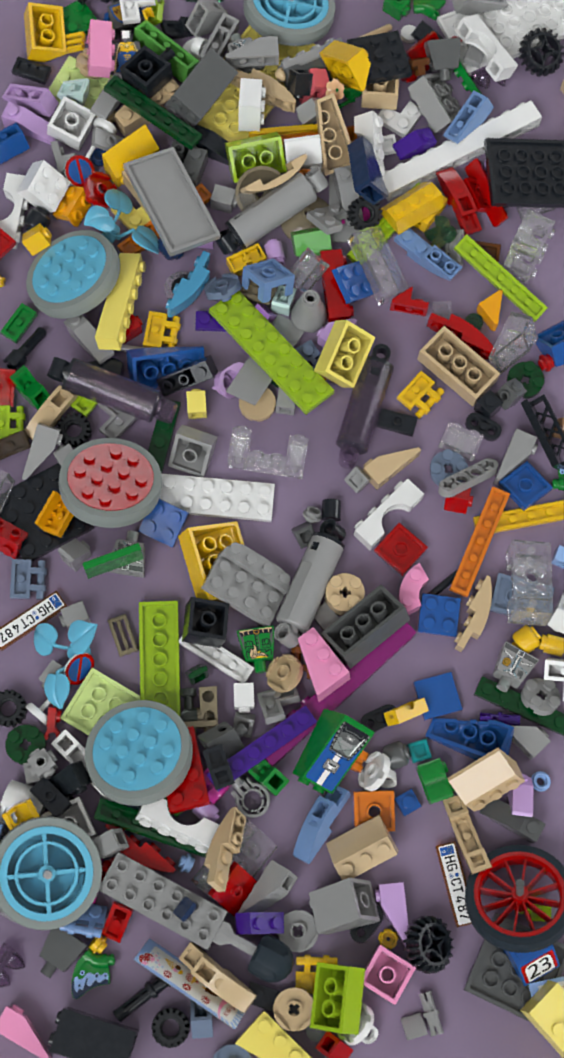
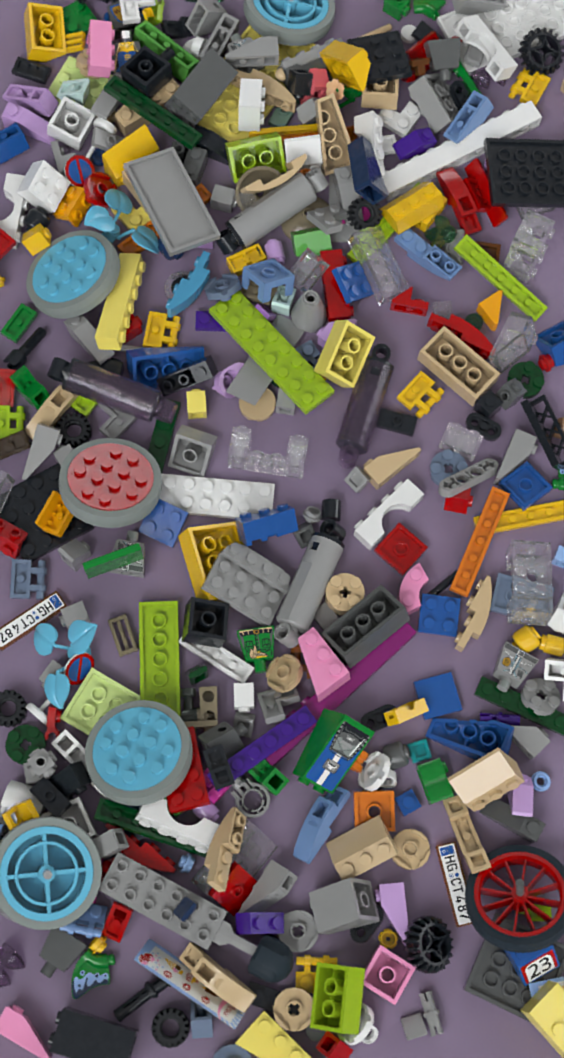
(266, 523): none -> blue wedge
(280, 117): none -> sand green plate
(412, 848): none -> tan tile
(459, 98): none -> black plate
(533, 92): none -> yellow plate

